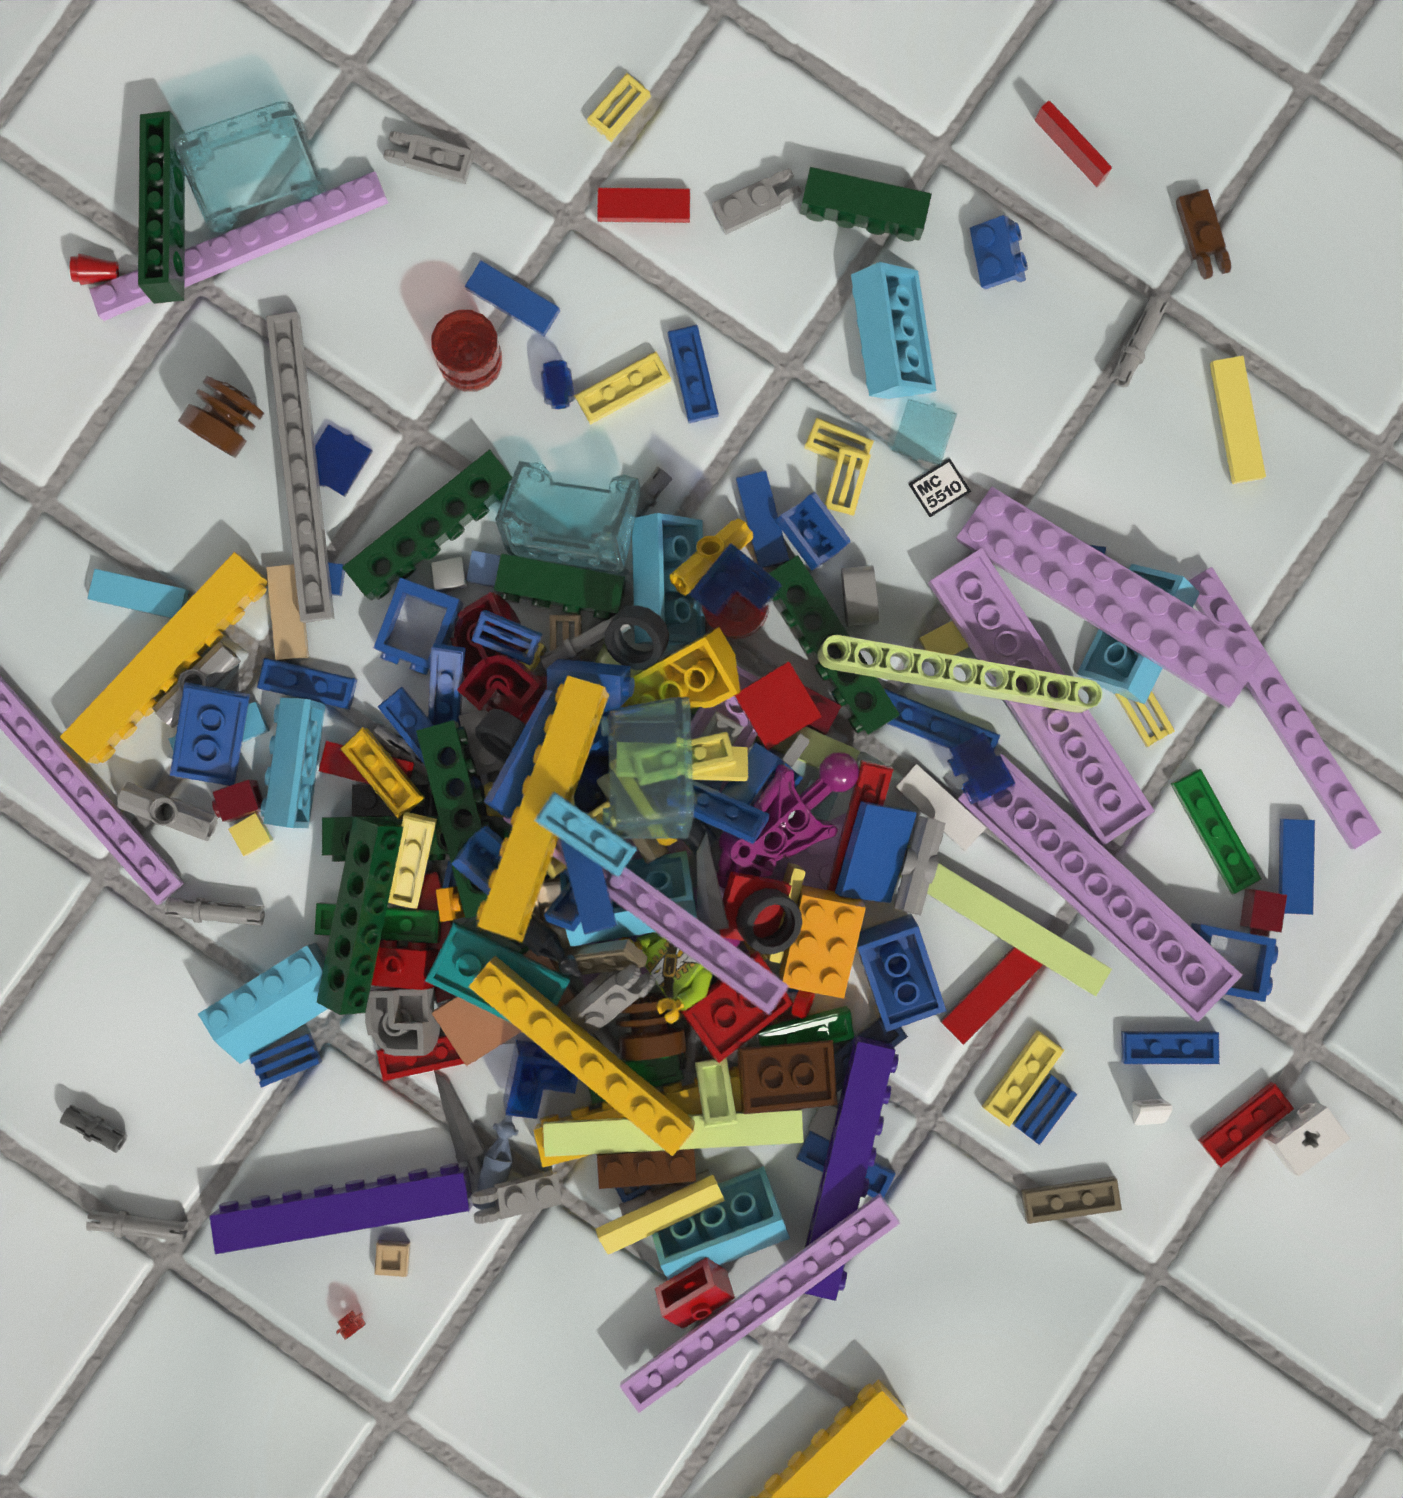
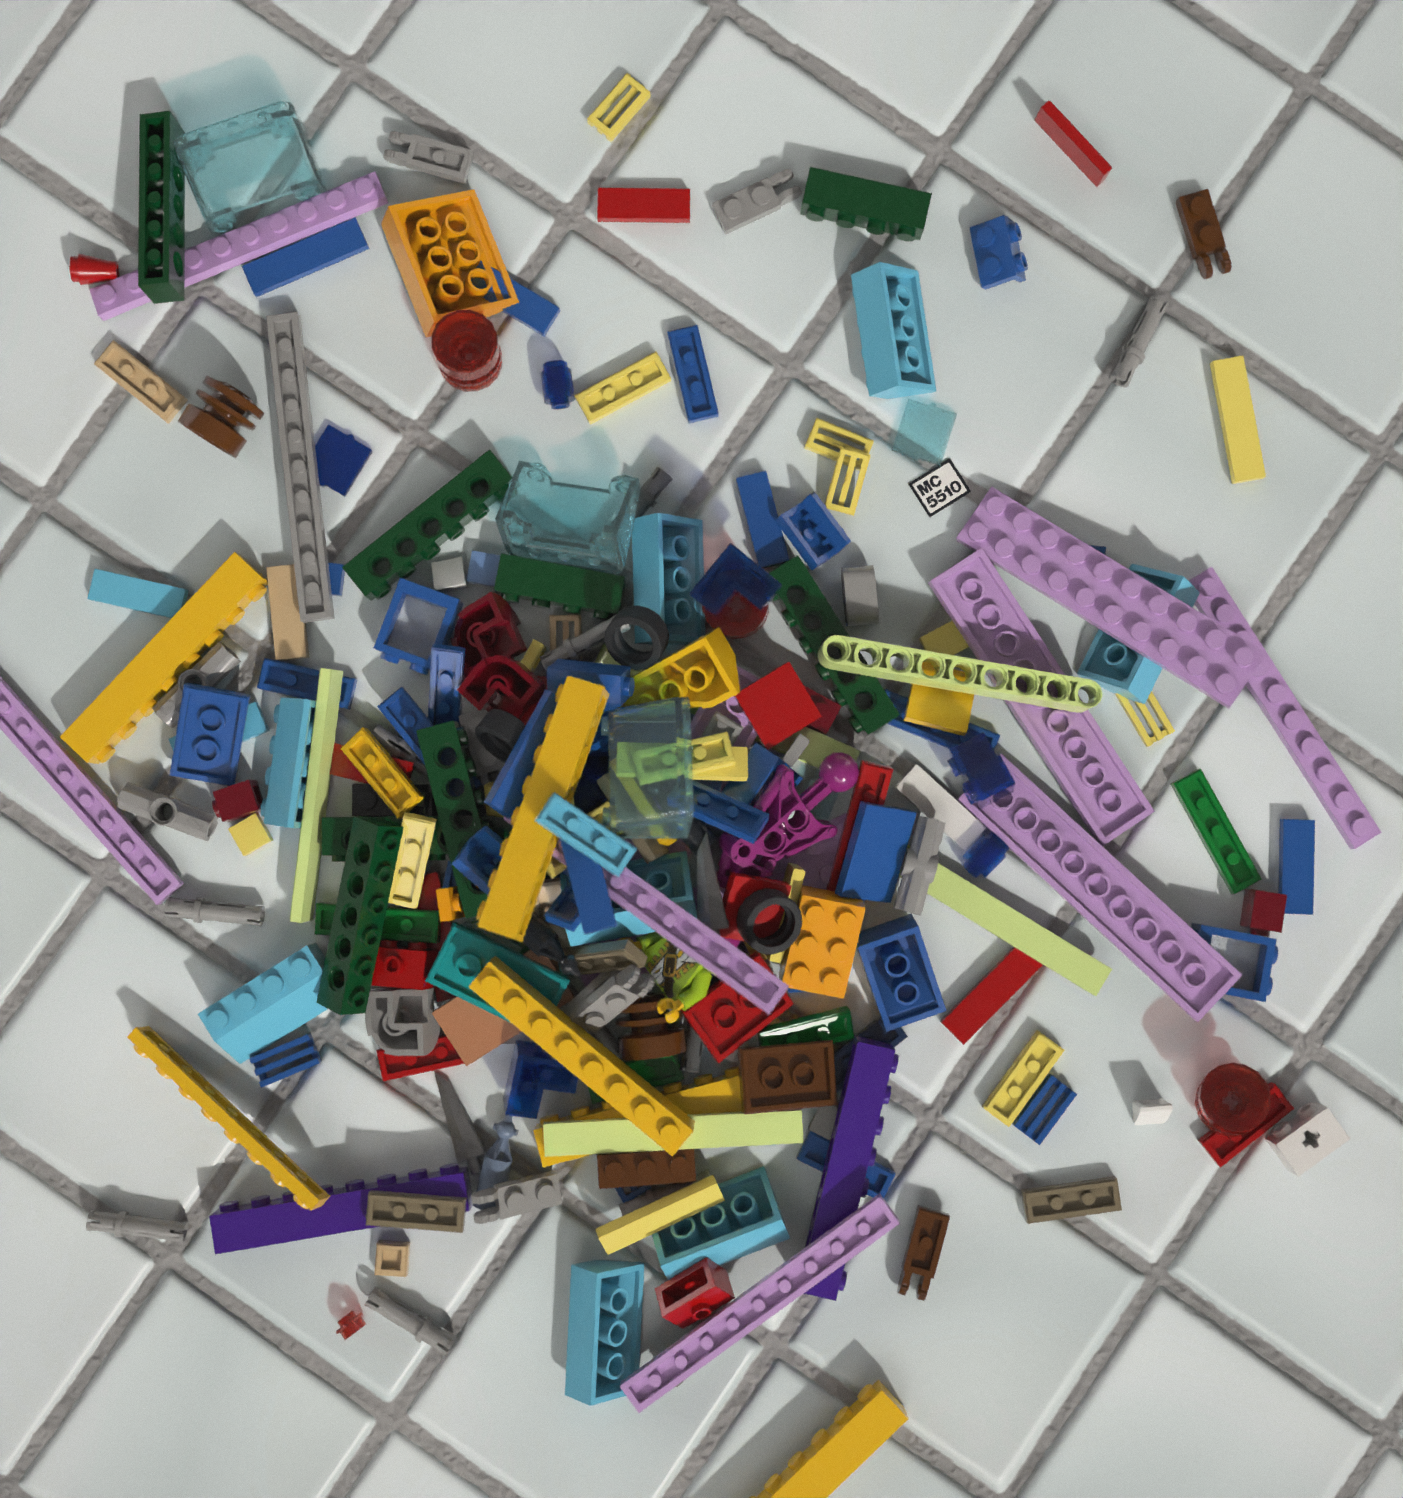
(93, 1128): dark grey pin -> none
(140, 381): none -> tan tile
(236, 1125): none -> yellow plate
(305, 257): none -> blue tile
(316, 795): none -> yellowish green tile
(416, 1211): none -> dark tan tile
(417, 1325): none -> light grey pin
(437, 253): none -> light orange slope
(509, 625): blue tile -> none
(603, 1328): none -> medium azure slope
(707, 552): yellow piece -> none
(715, 1093): yellowish green tile -> none
(803, 1003): red tile -> none
(923, 1249): none -> reddish brown hinge
(939, 707): none -> yellow tile
(985, 855): none -> clear blue brick
(1170, 1047): blue tile -> none
(1245, 1087): none -> clear red wheel

